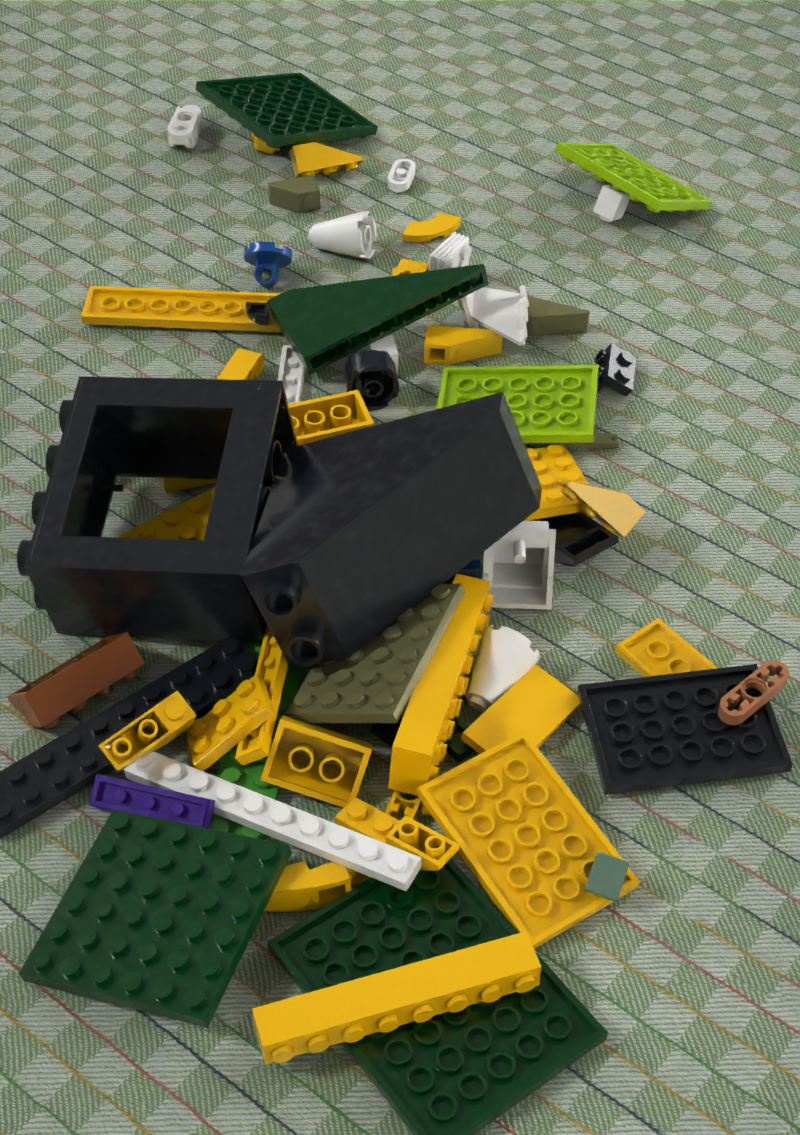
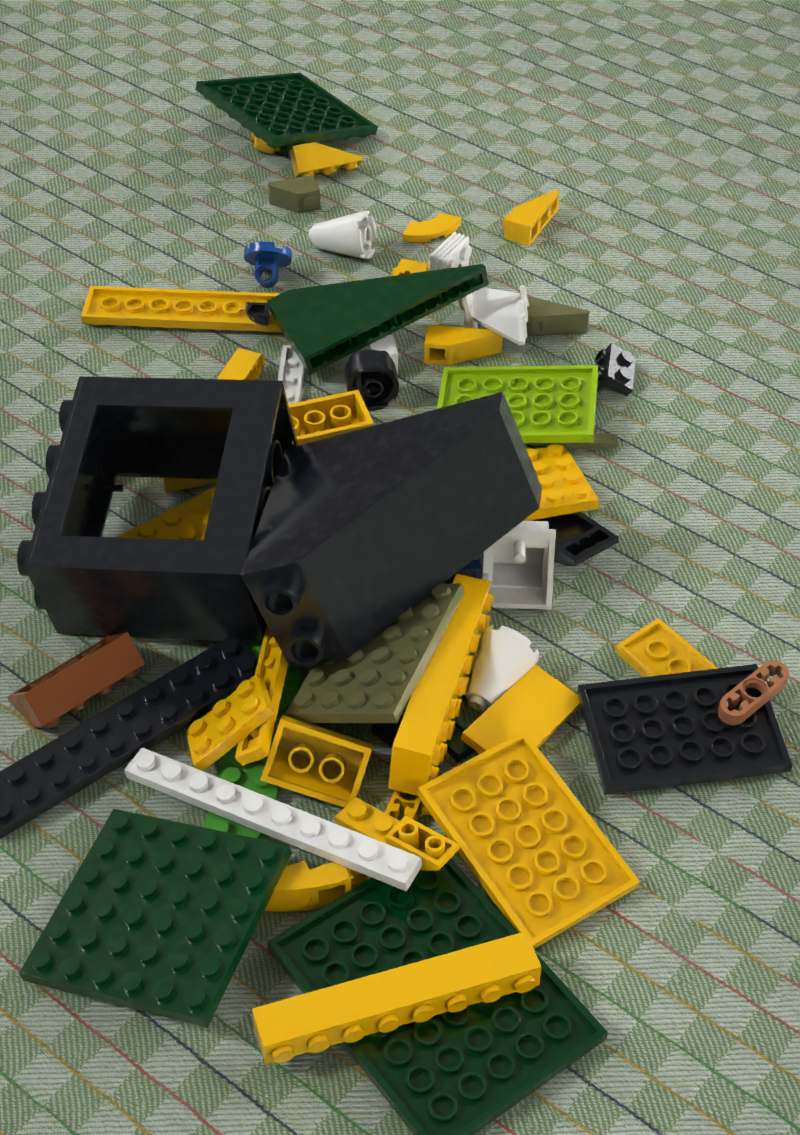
(149, 732): yellow slope -> none
(150, 801): dark purple tile -> none
(185, 126): white piece -> none
(401, 175): white plate -> none
(530, 218): none -> yellow slope
(606, 876): sand green slope -> none
(611, 203): white brick -> none
(611, 507): yellow slope -> none
(633, 177): lime plate -> none

